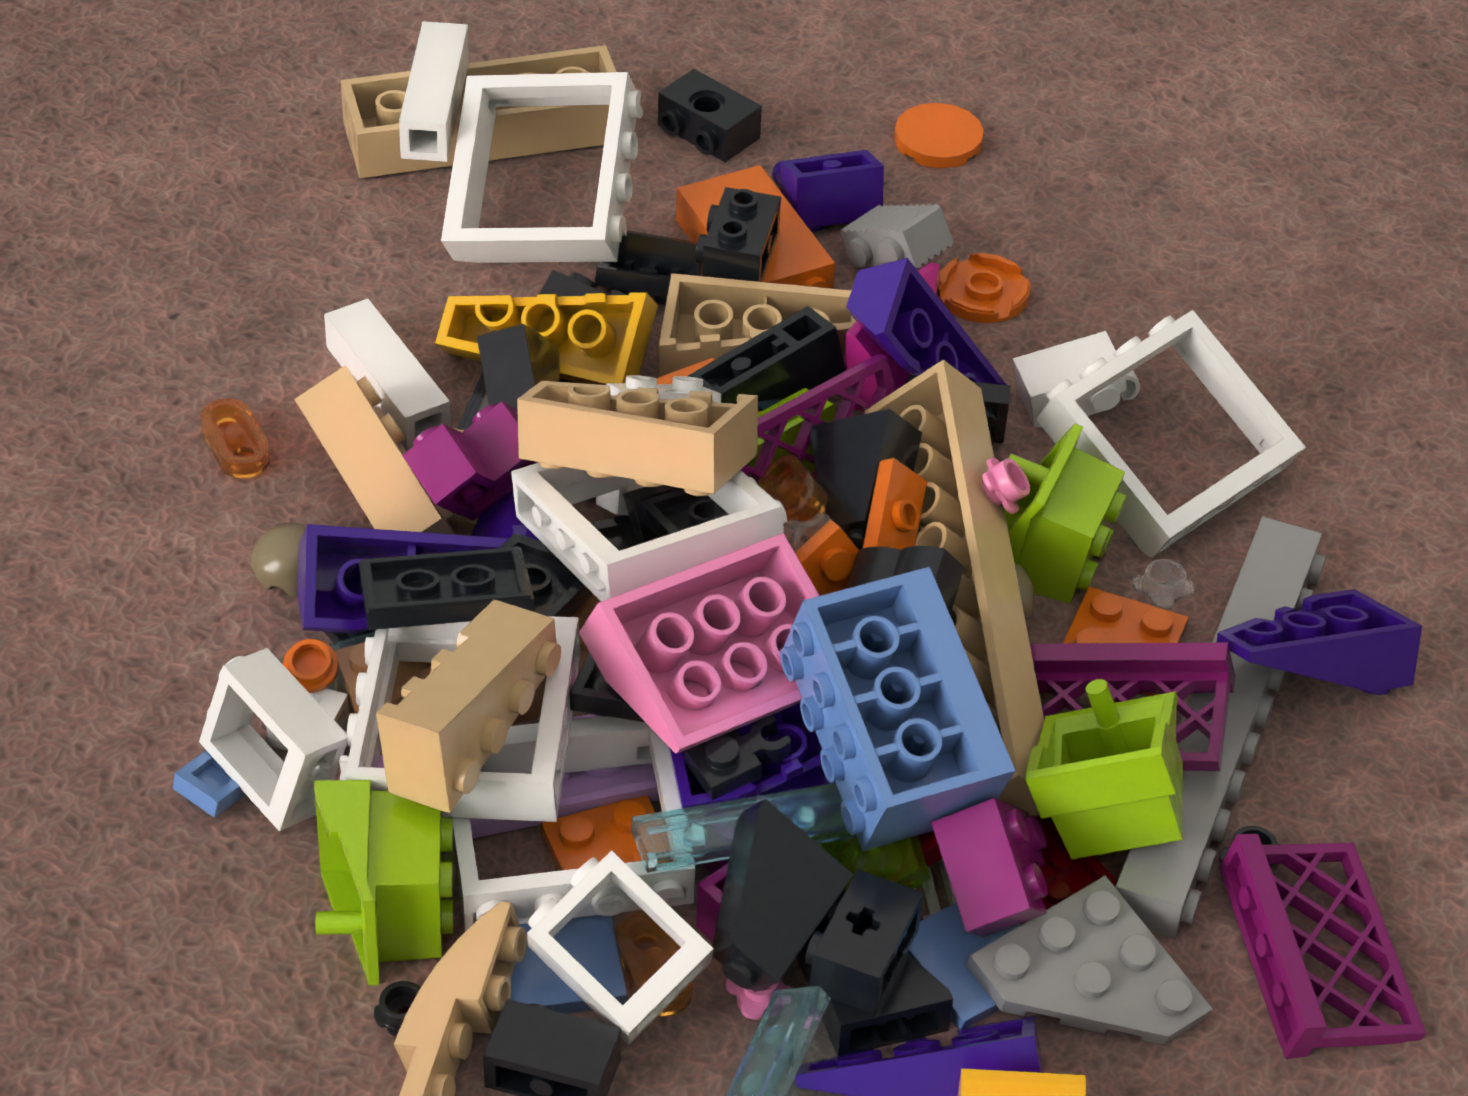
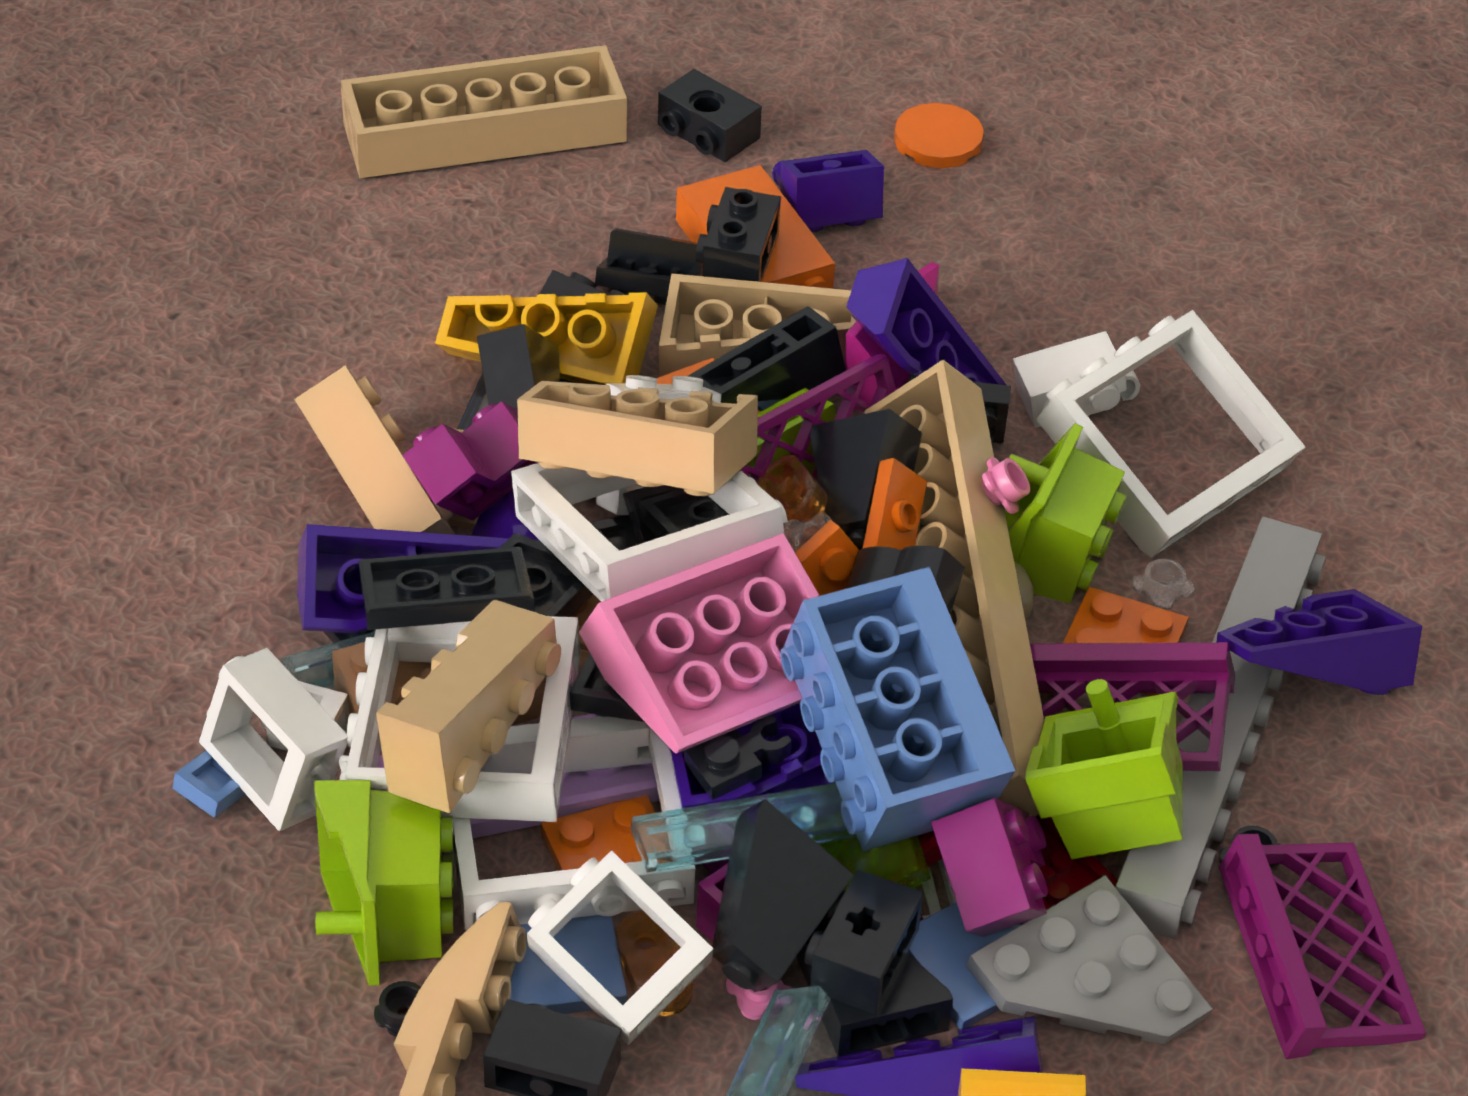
(241, 446): clear orange plate -> none
(276, 557): dark tan hair -> none
(312, 664): orange plate -> none
(372, 349): white brick -> none
(434, 91): white brick -> none
(471, 158): white window -> none
(897, 234): light grey brick -> none
(984, 300): orange tile -> none

